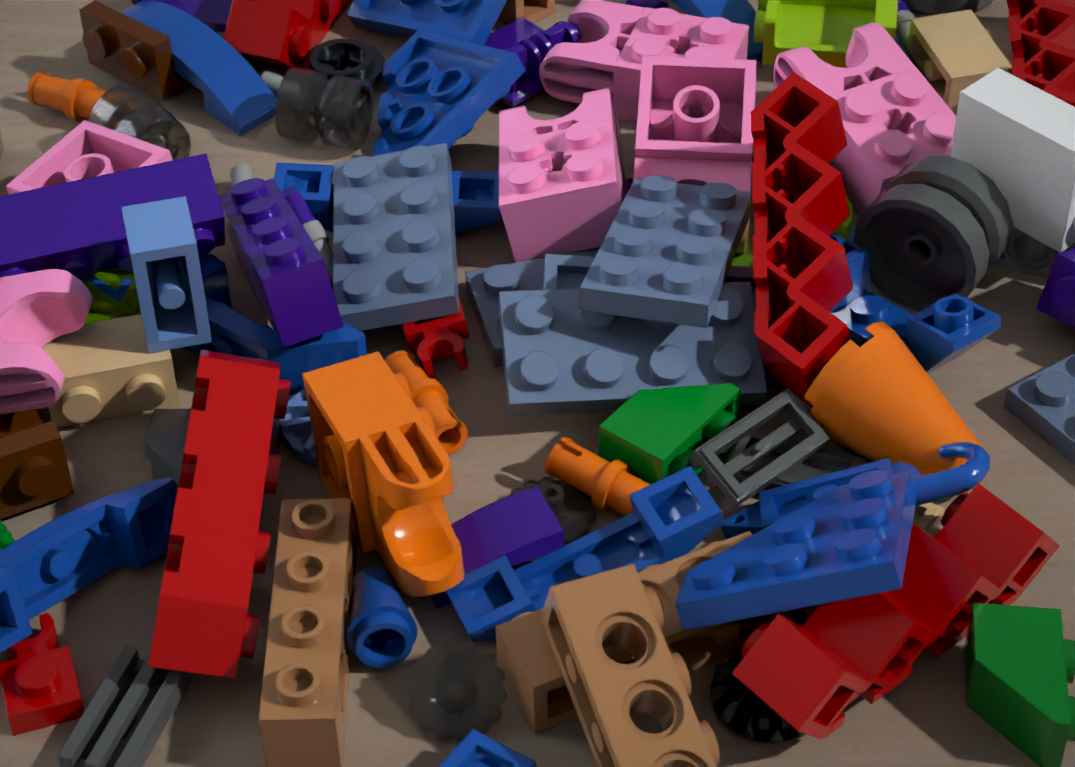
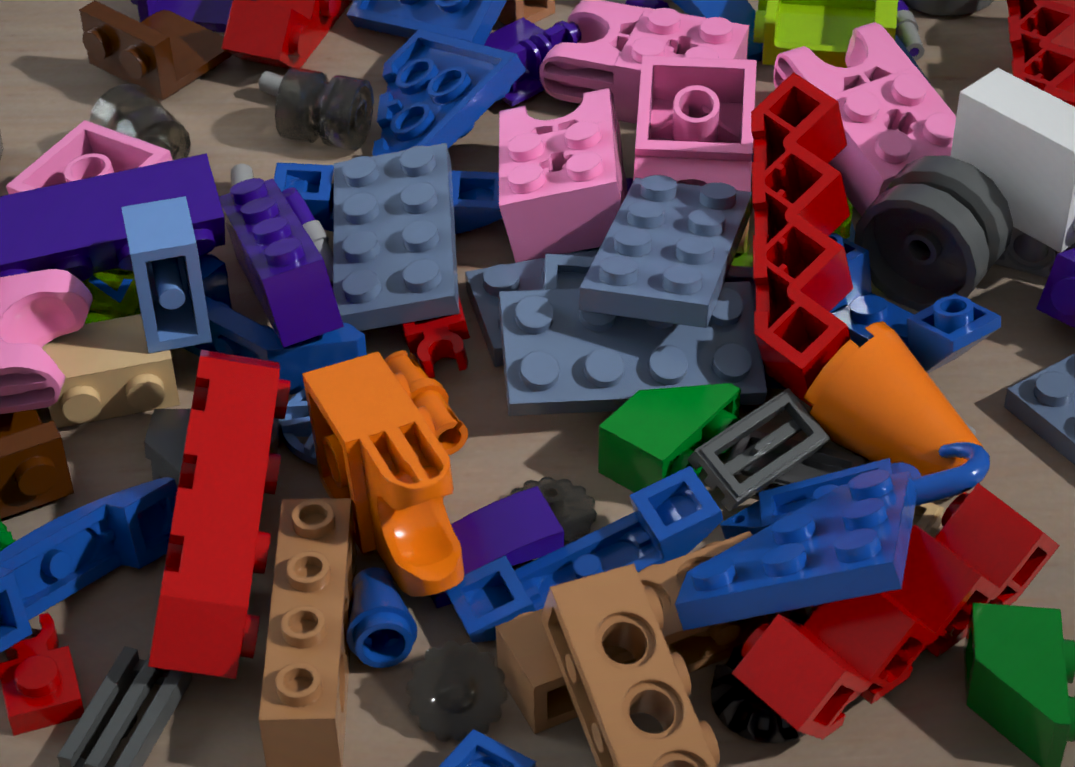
(72, 97): orange pin -> none
(200, 55): blue slope -> none
(333, 55): black gear -> none
(602, 480): orange pin -> none
(954, 52): tan brick -> none

